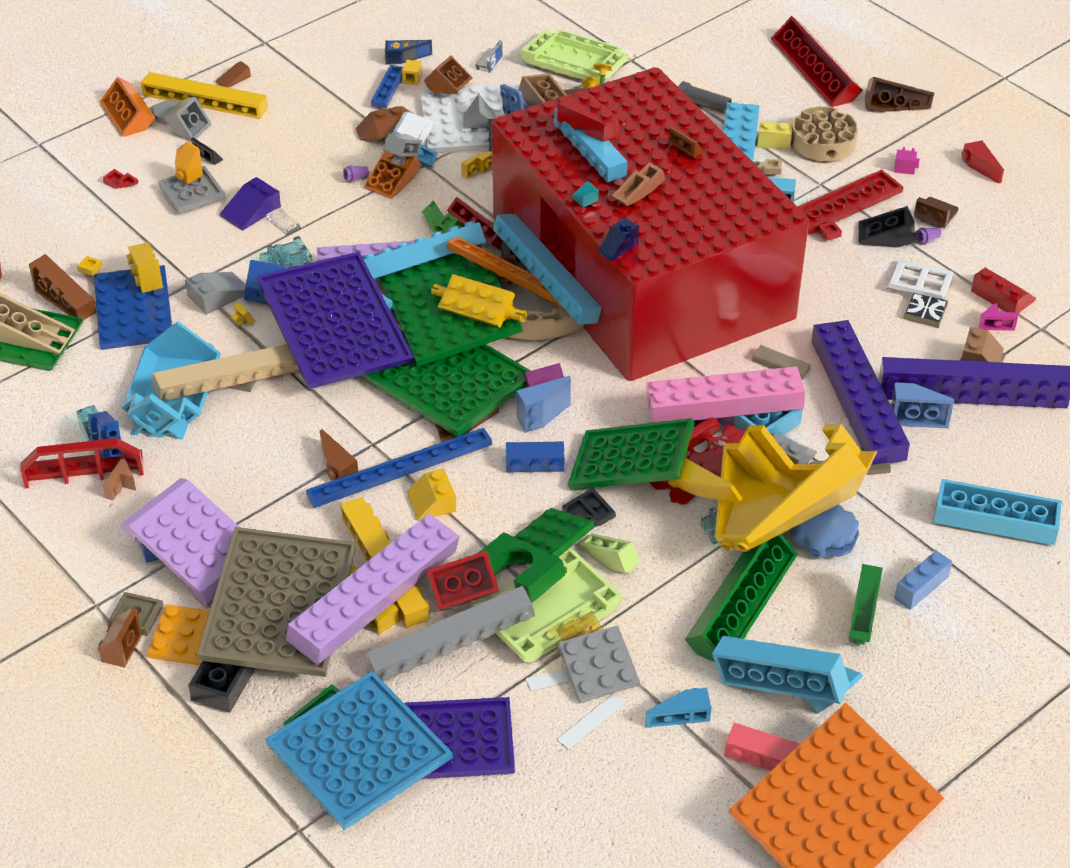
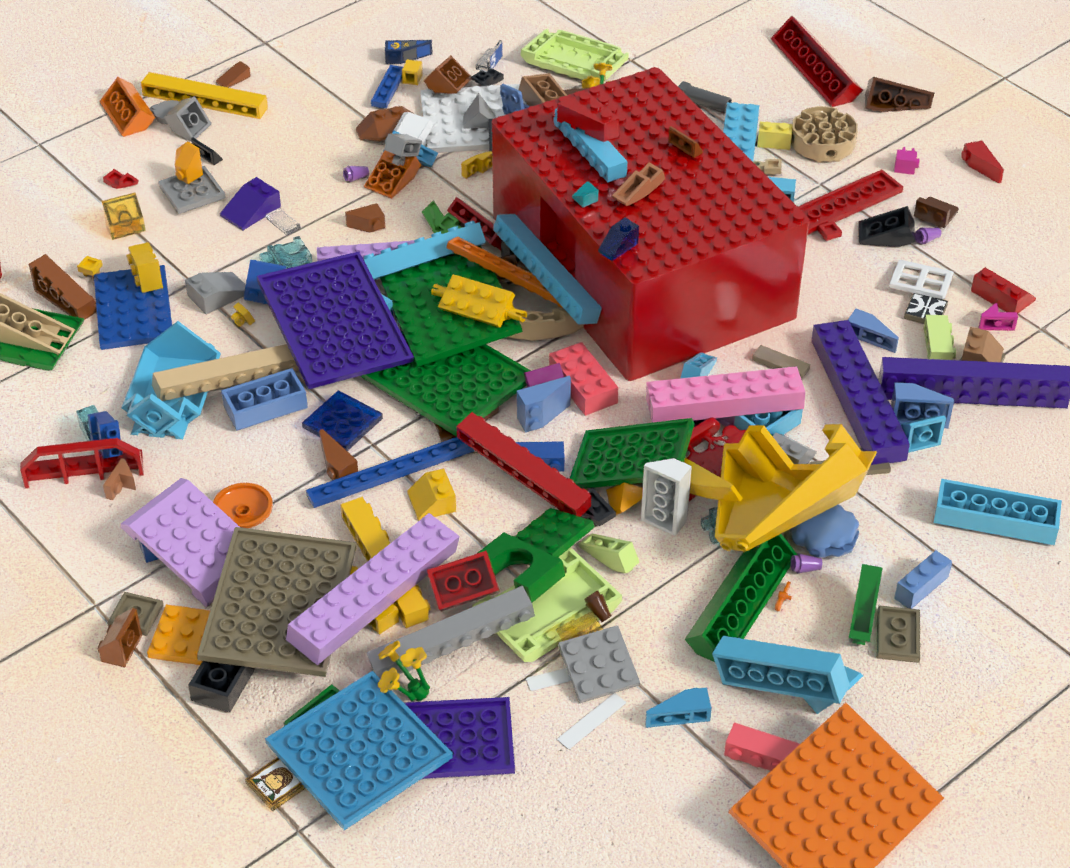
(123, 216): none -> clear yellow slope
(245, 503): none -> orange dish
(264, 399): none -> medium blue brick
(274, 784): none -> tile
(343, 419): none -> clear blue plate
(366, 218): none -> dark orange slope
(389, 680): none -> yellow plant
(488, 78): none -> black slope
(523, 465): none -> red brick
(590, 384): none -> coral brick
(598, 605): none -> reddish brown cone
(623, 496): none -> light orange slope
(666, 494): none -> white slope
(698, 366): none -> medium azure slope
(783, 596): none -> orange piece
(803, 563): none -> medium lavender cone
(873, 331): none -> medium blue slope
(898, 634): none -> dark tan tile
(924, 432): none -> medium azure slope
(939, 338): none -> yellowish green brick

